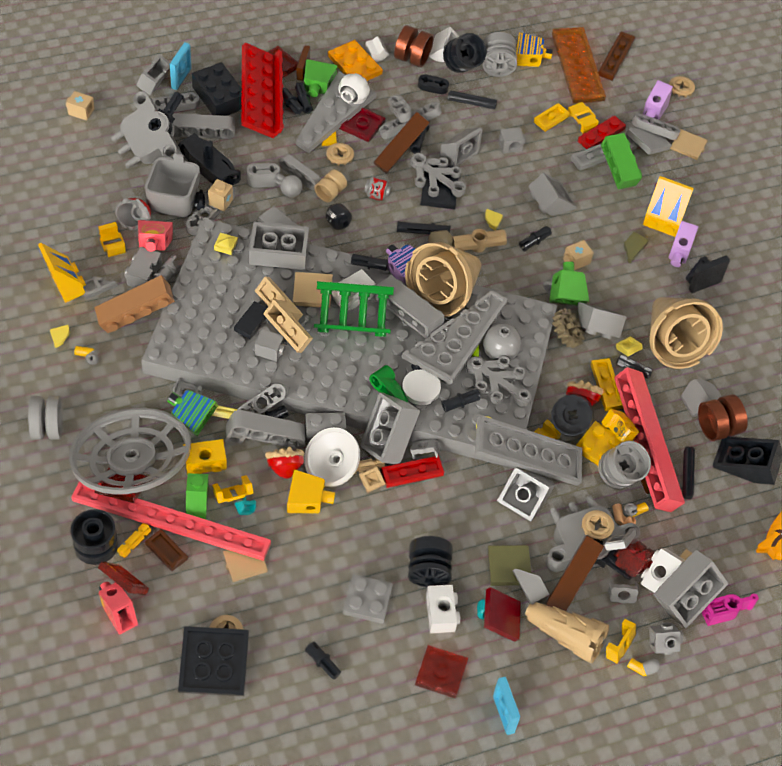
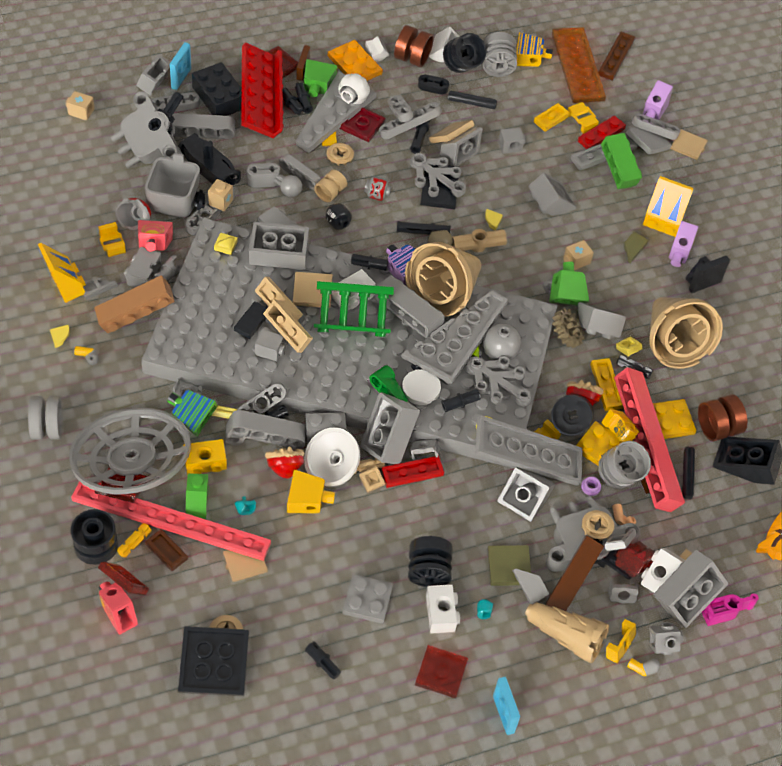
(241, 490): yellow piece -> none
(401, 142): reddish brown tile -> none
(451, 131): none -> tan tile
(502, 614): dark red tile -> none
(535, 238): black axle -> none
(591, 481): none -> lavender plate
(634, 510): arm -> none
(674, 418): none -> yellow plate
(688, 86): tan gear -> none
(698, 392): light grey slope -> none

